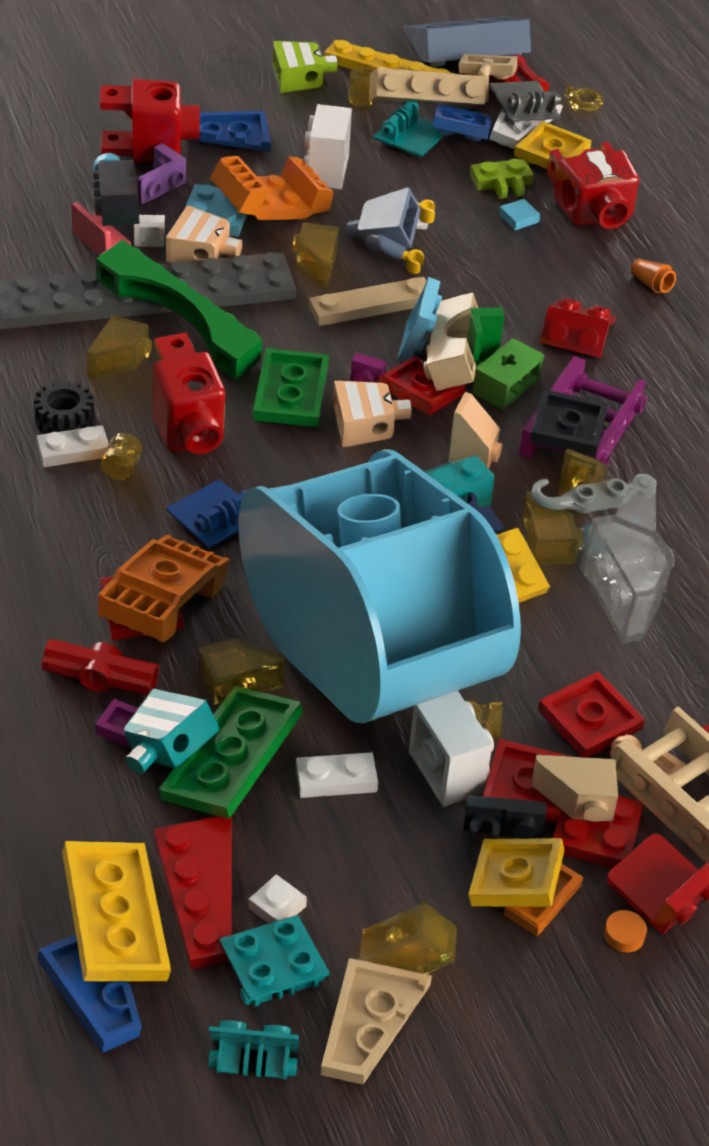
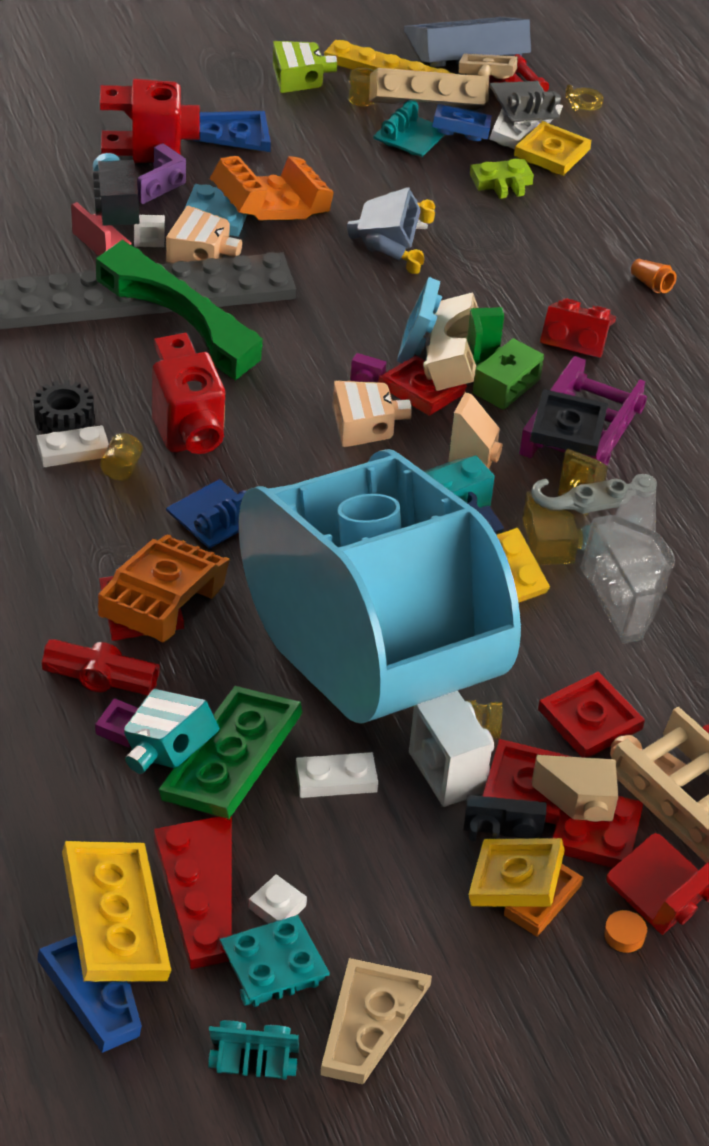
(118, 348): clear yellow slope -> none
(240, 665): clear yellow slope -> none
(291, 387): green plate -> none
(317, 251): clear yellow slope -> none
(329, 143): white brick -> none
(366, 301): tan plate -> none
(411, 941): clear yellow slope -> none
(519, 214): medium azure tile -> none
(594, 186): red piece -> none

